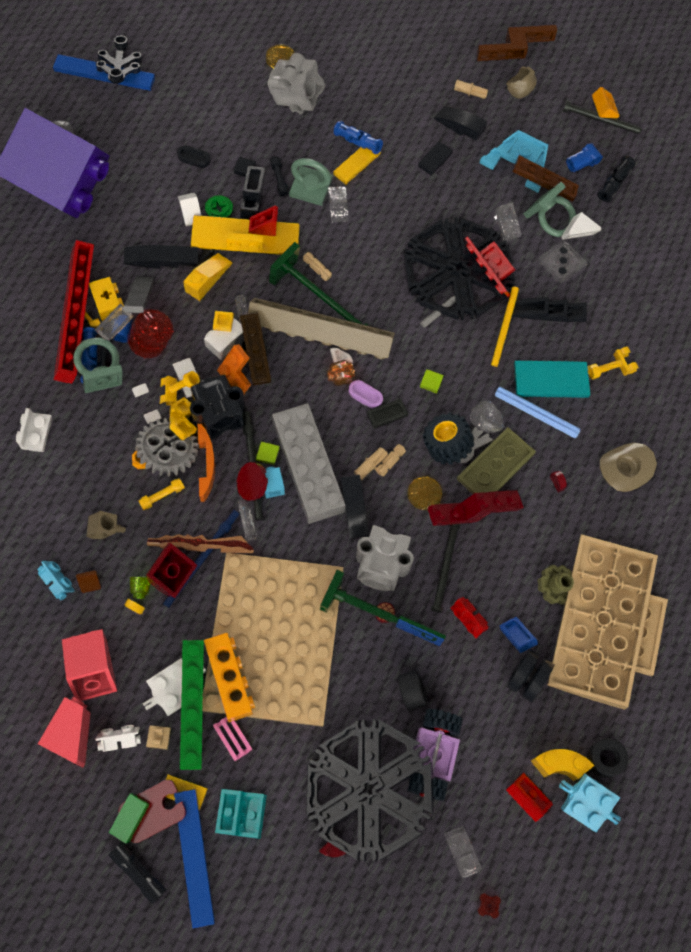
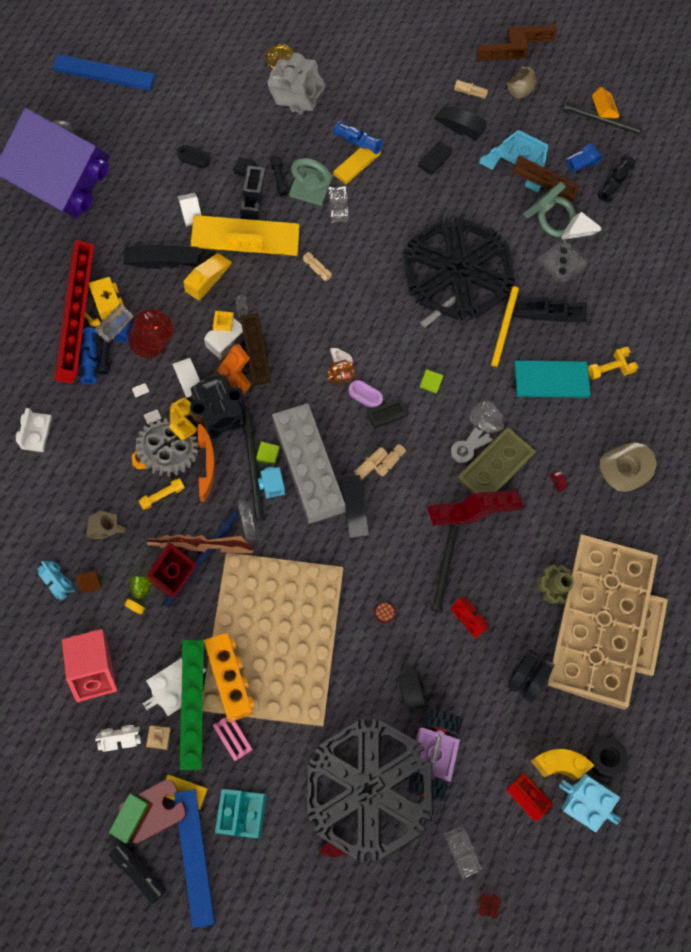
(68, 731): coral slope -> none
(103, 376): sand green tile -> none
(115, 74): black plant -> none
(139, 294): dark grey tile -> none
(171, 386): yellow bar -> none
(222, 201): green gear -> none
(252, 481): dark red tile -> none
(264, 222): red slope -> none
(285, 264): dark green tile -> none
(323, 328): dark tan brick -> none
(384, 558): light grey piece -> none
(403, 623): dark green piece -> none
(424, 492): clear yellow wheel -> none
(448, 438): black wheel -> none
(495, 262): red bracket -> none
(507, 220): clear slope -> none
(518, 635): blue tile -> none
(537, 412): light blue axle -> none

